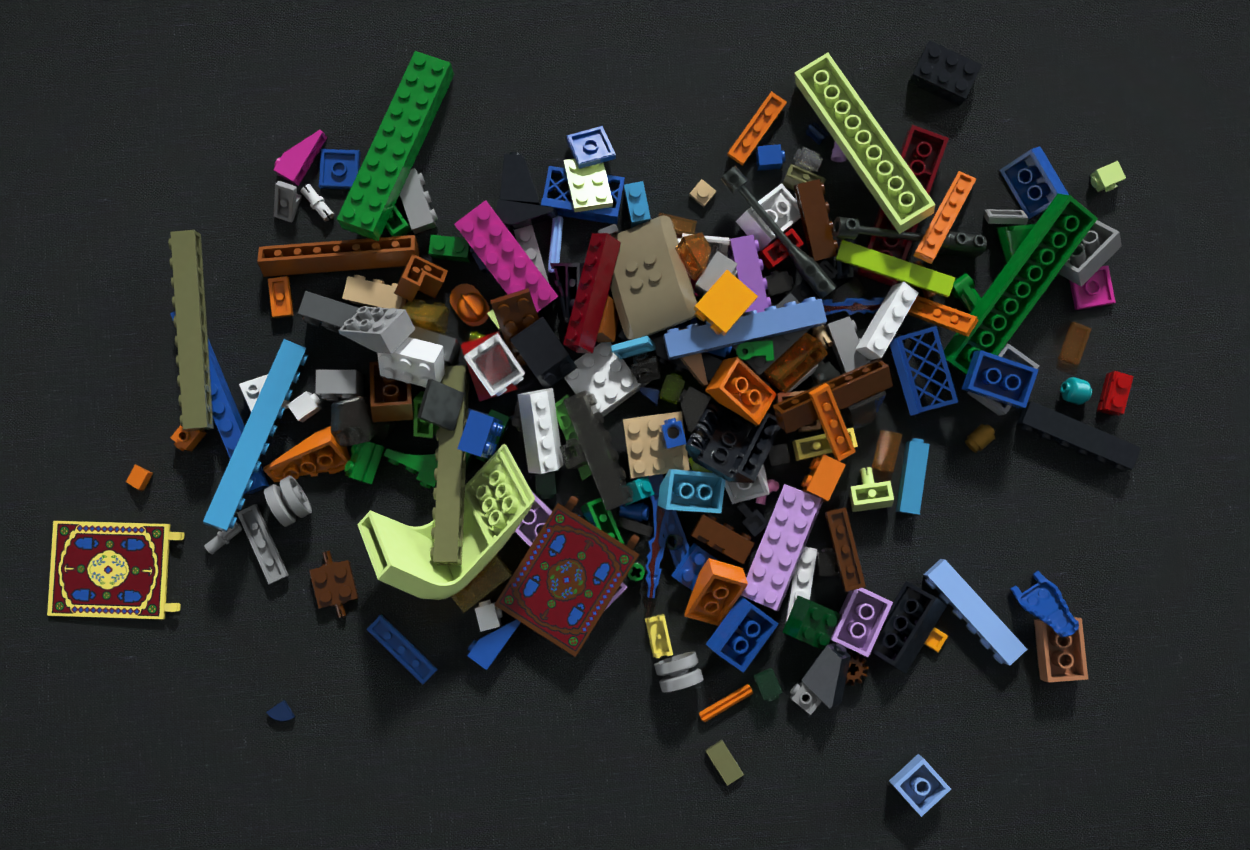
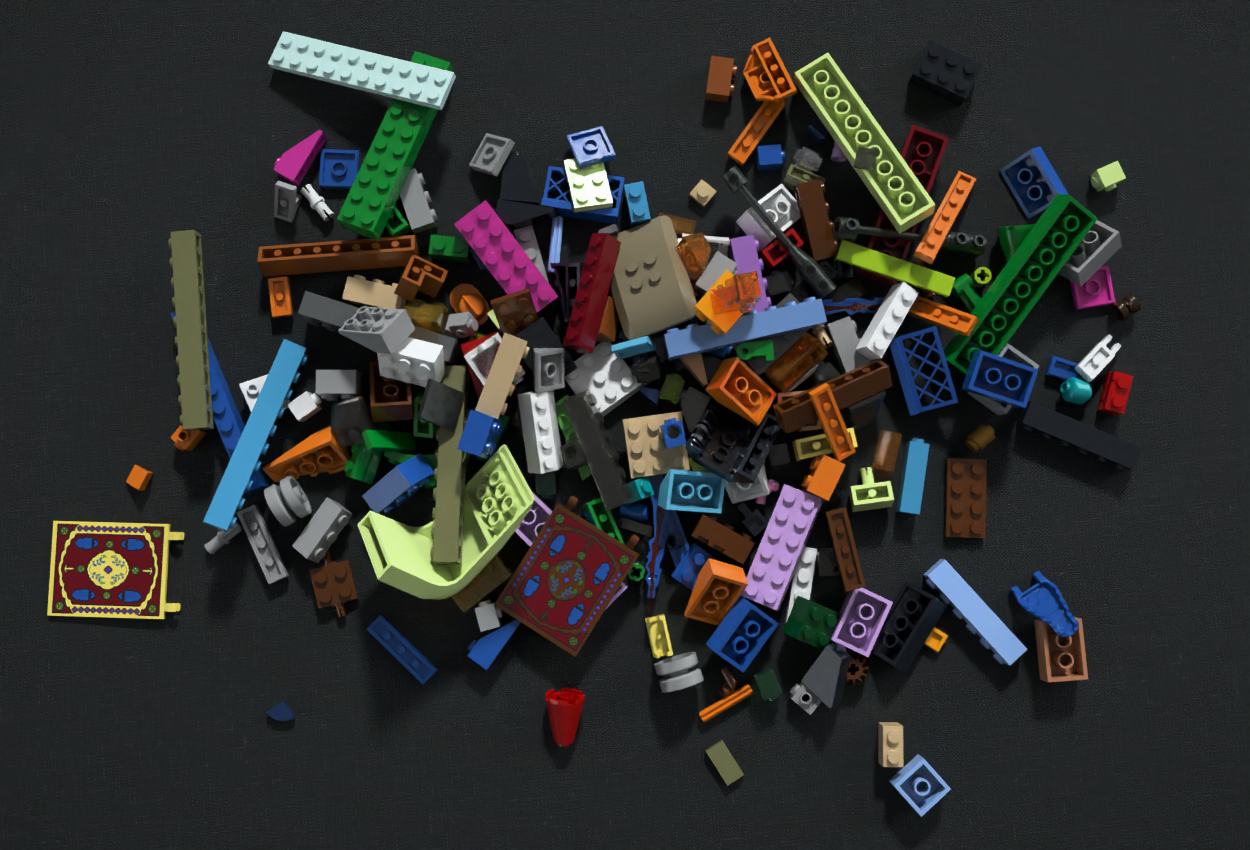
(322, 530): none -> light grey brick
(362, 70): none -> light aqua plate
(388, 441): none -> green tile
(398, 484): none -> blue brick
(461, 325): none -> light grey brick
(491, 154): none -> light grey tile
(501, 376): none -> tan brick
(548, 369): none -> light grey slope
(564, 714): none -> red cone
(719, 79): none -> dark orange brick
(729, 684): none -> reddish brown arm
(740, 293): none -> clear orange wedge
(767, 73): none -> orange wedge
(865, 158): none -> clear smoke tile
(890, 744): none -> tan brick
(965, 498): none -> reddish brown plate
(983, 272): none -> lime bush
(1005, 216): light grey tile -> none
(1062, 369): none -> blue tile
(1074, 343): clear orange tile -> none
(1097, 359): none -> white hinge
(1127, 306): none -> dark brown wheel

